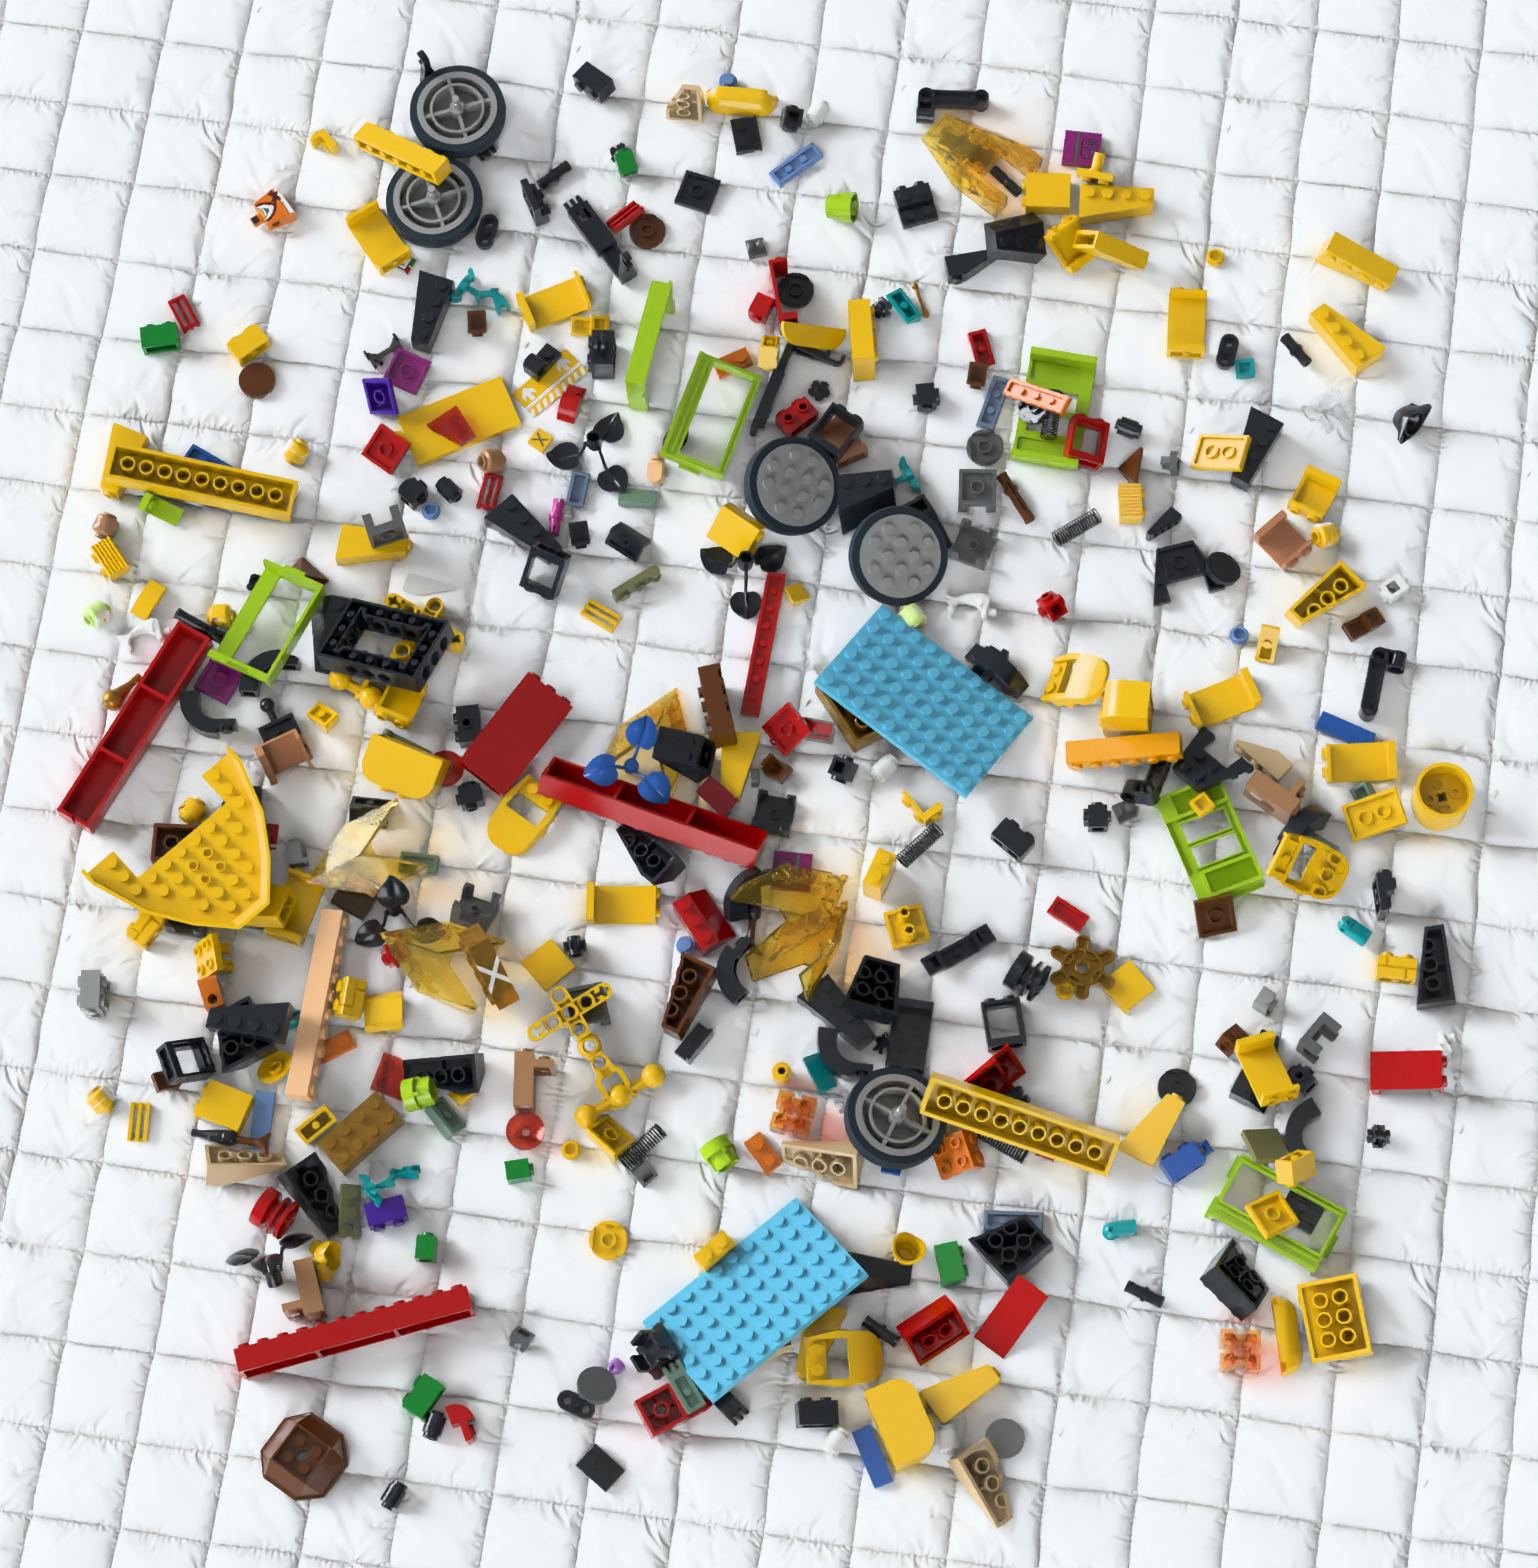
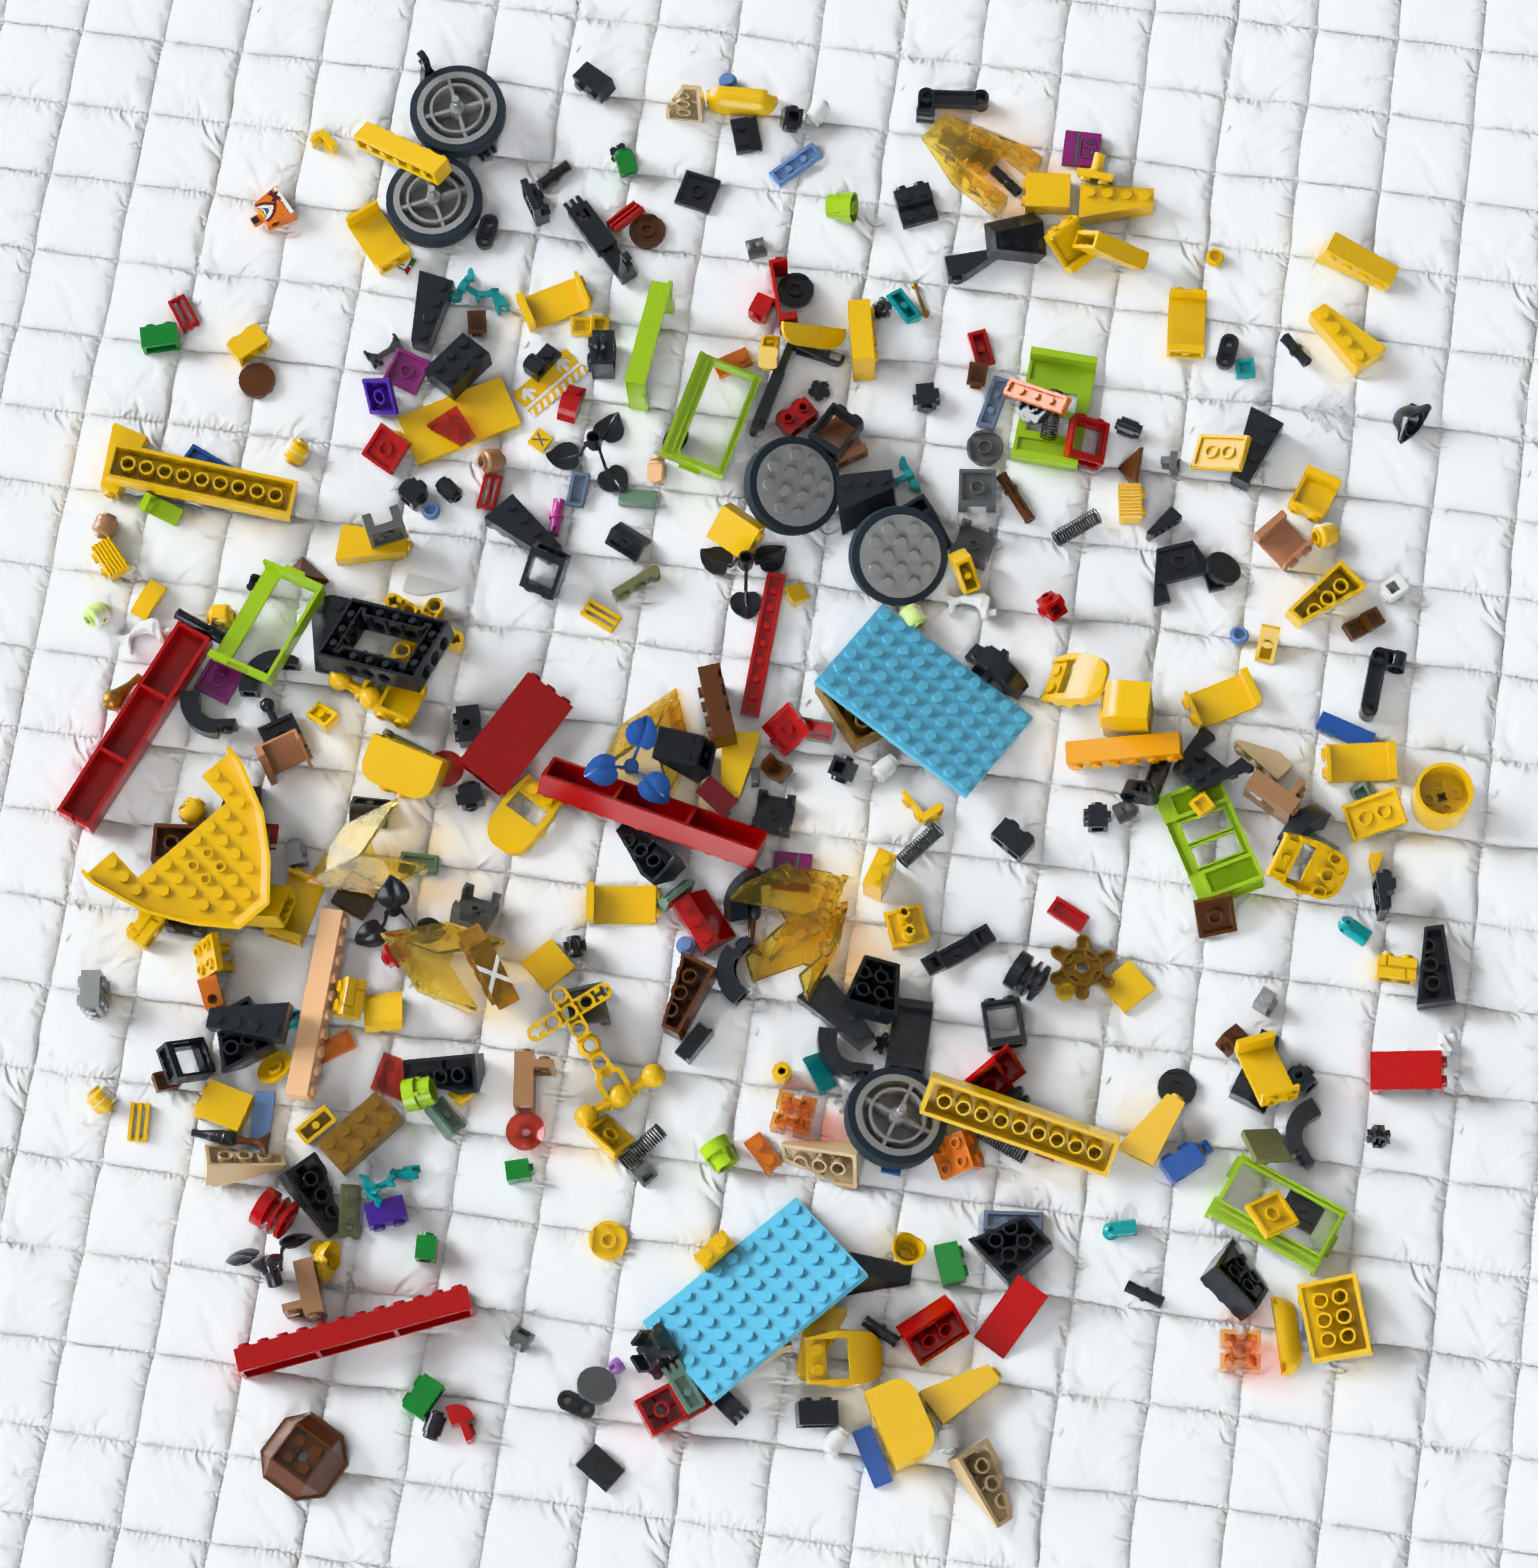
(393, 1495): black brick -> none
(458, 366): none -> black brick
(571, 1150): yellow plate -> none
(579, 534): black bracket -> none
(676, 893): none -> sand green slope
(964, 571): none -> yellow brick
(1006, 1437): dark grey tile -> none
(1295, 1167): yellow brick -> none
(1308, 1045): dark grey panel -> none
(1374, 861): none -> yellow slope

